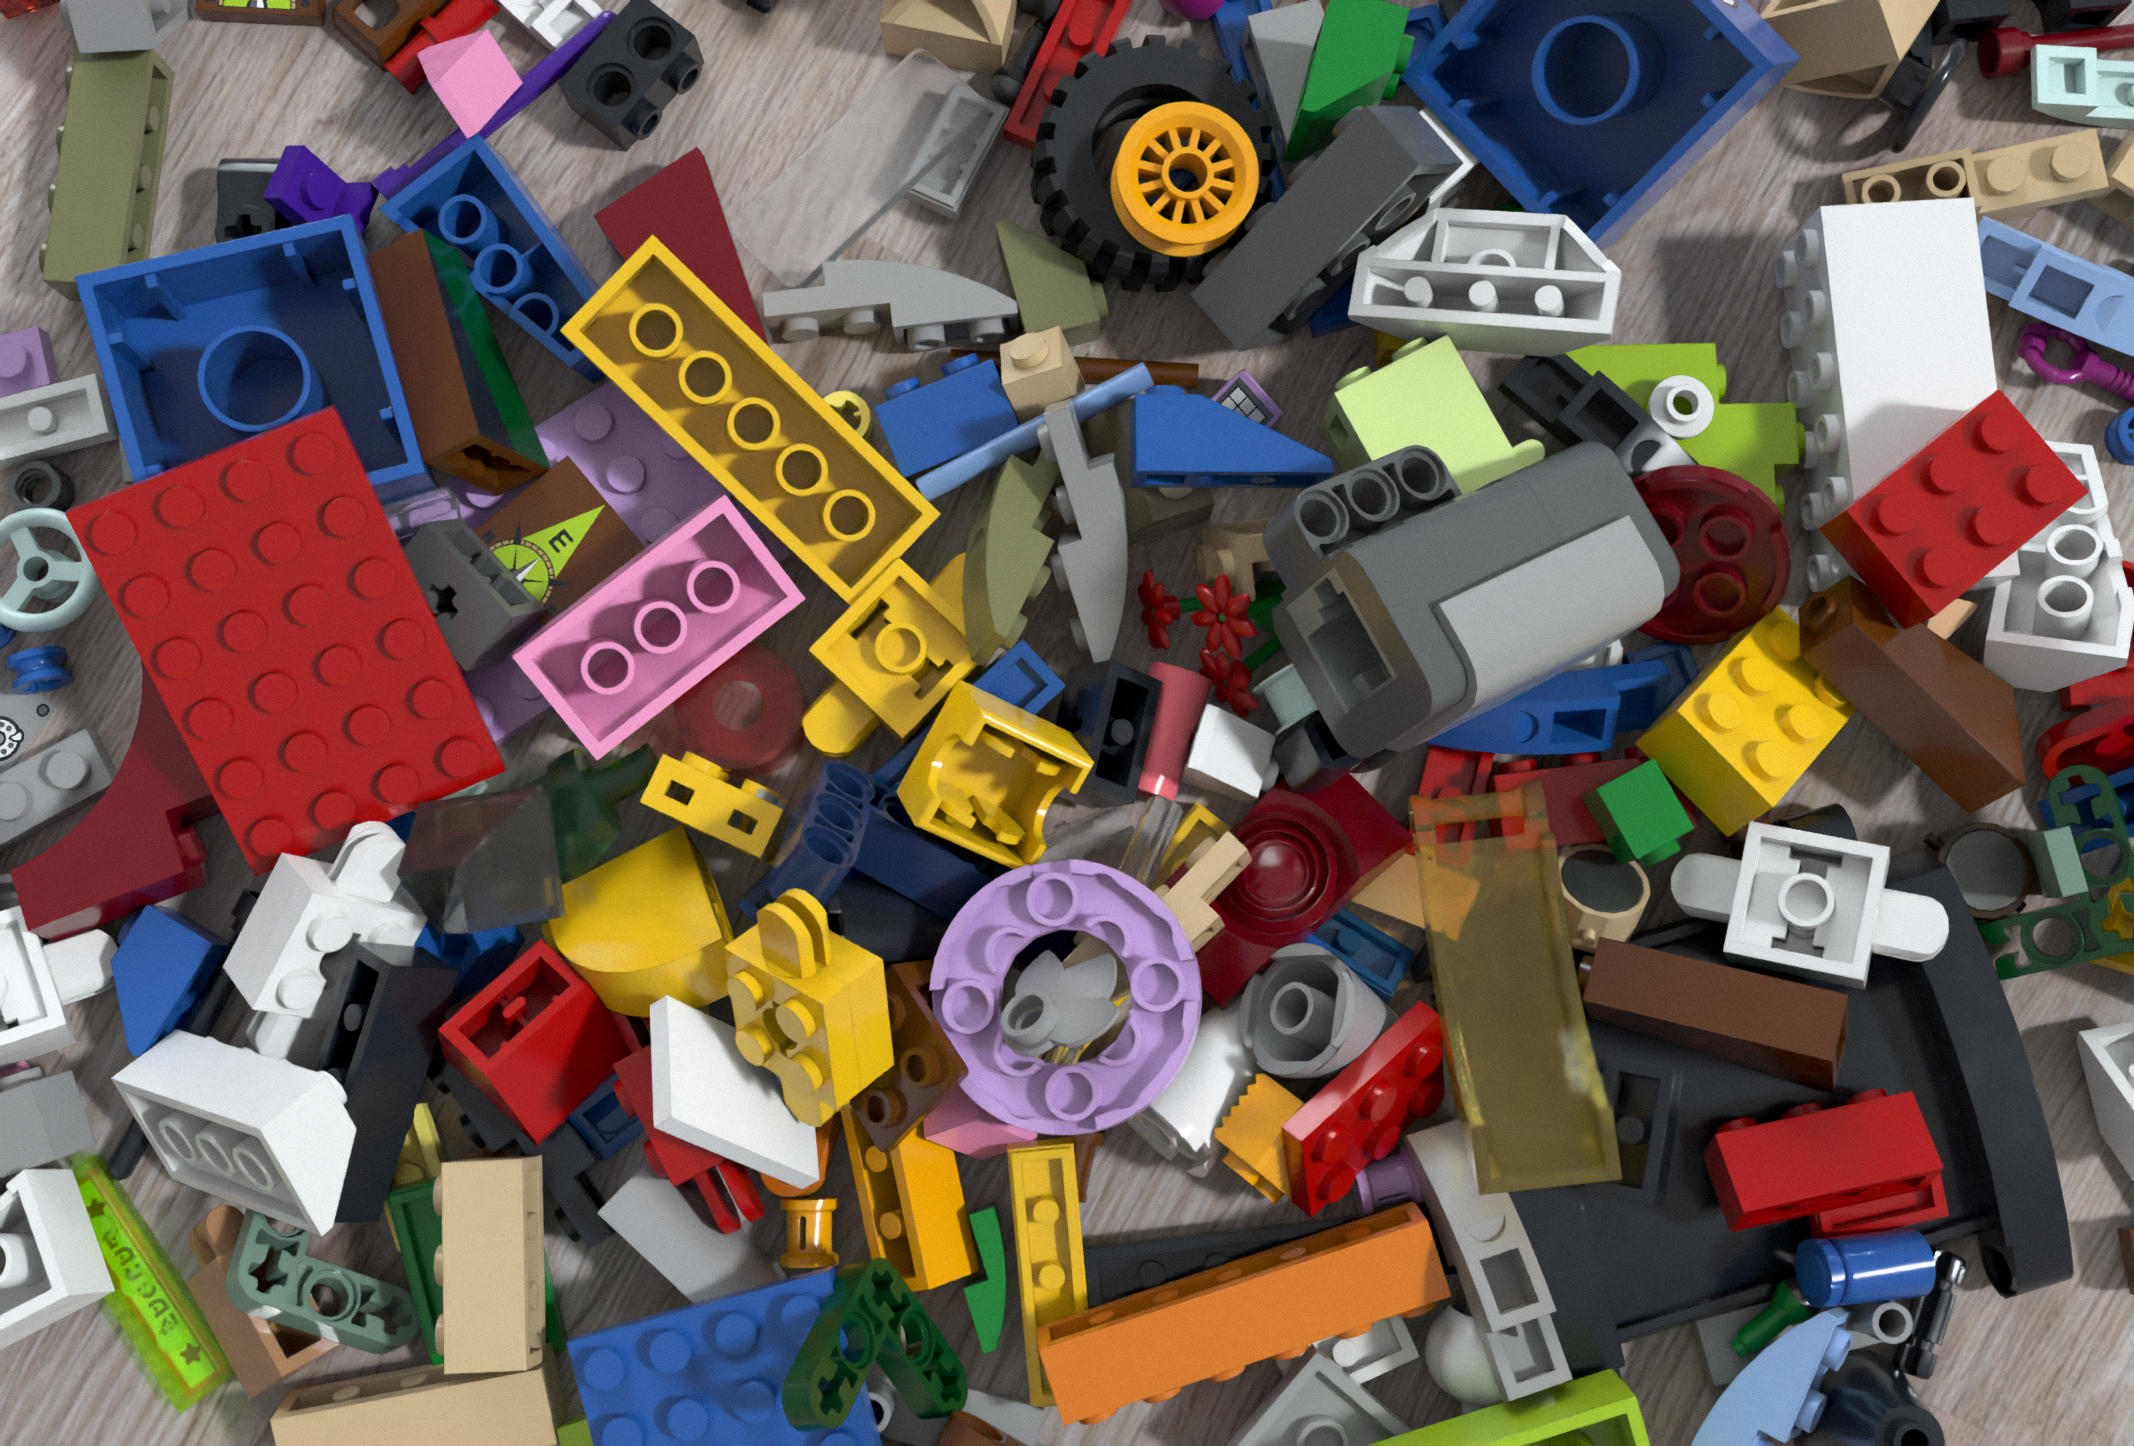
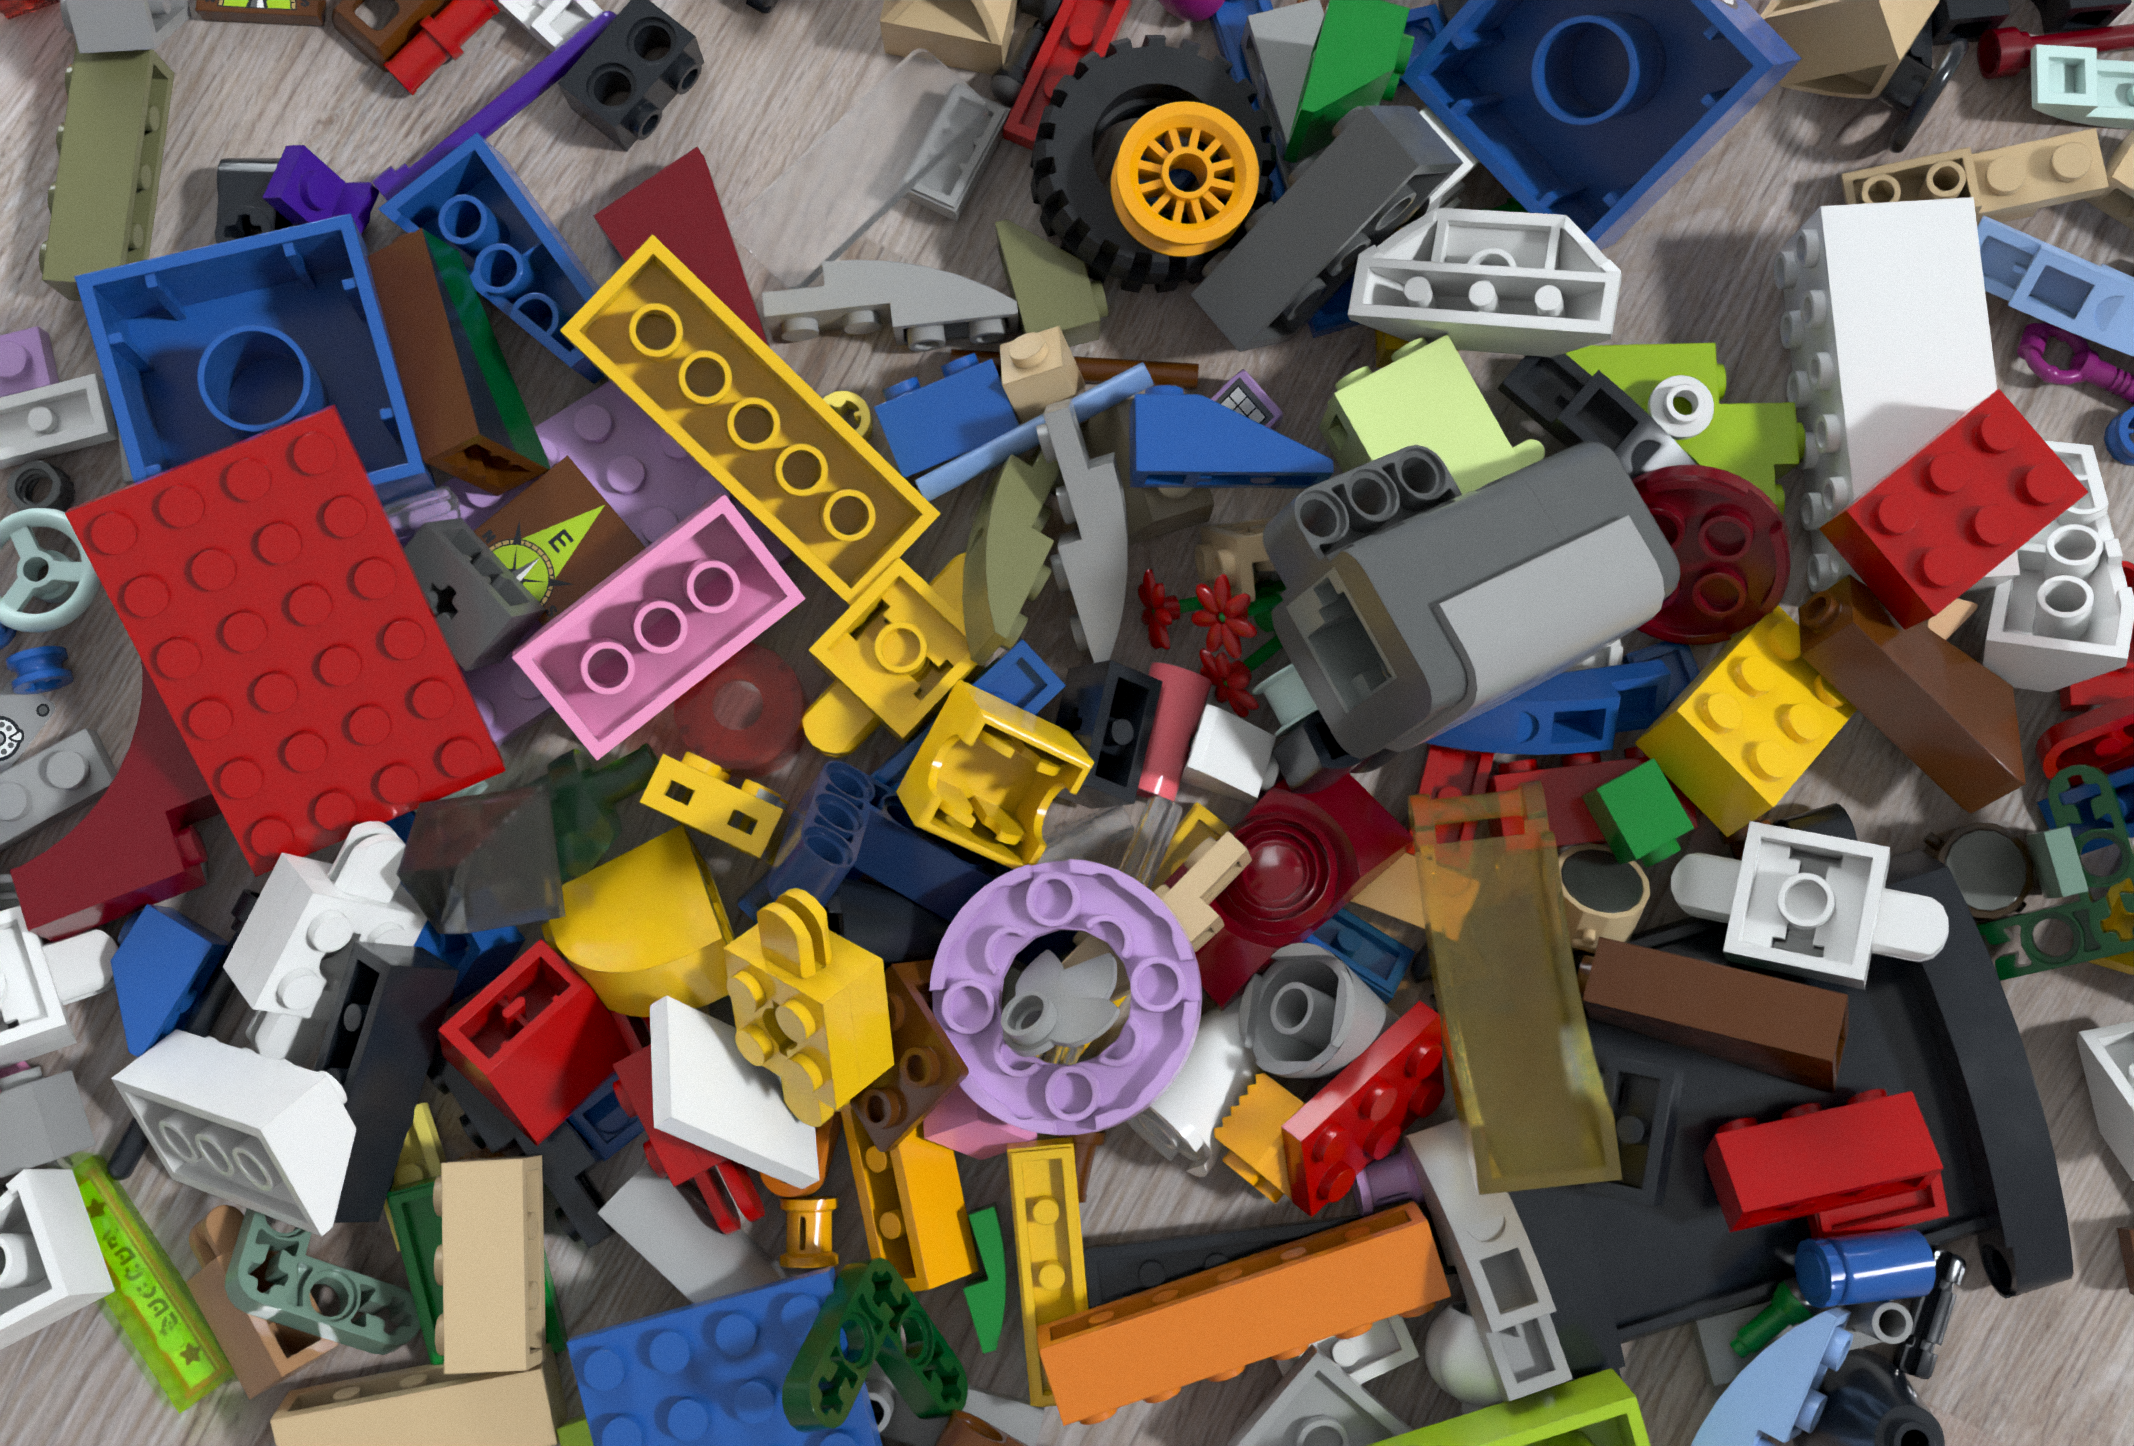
(470, 78): bright pink slope -> none

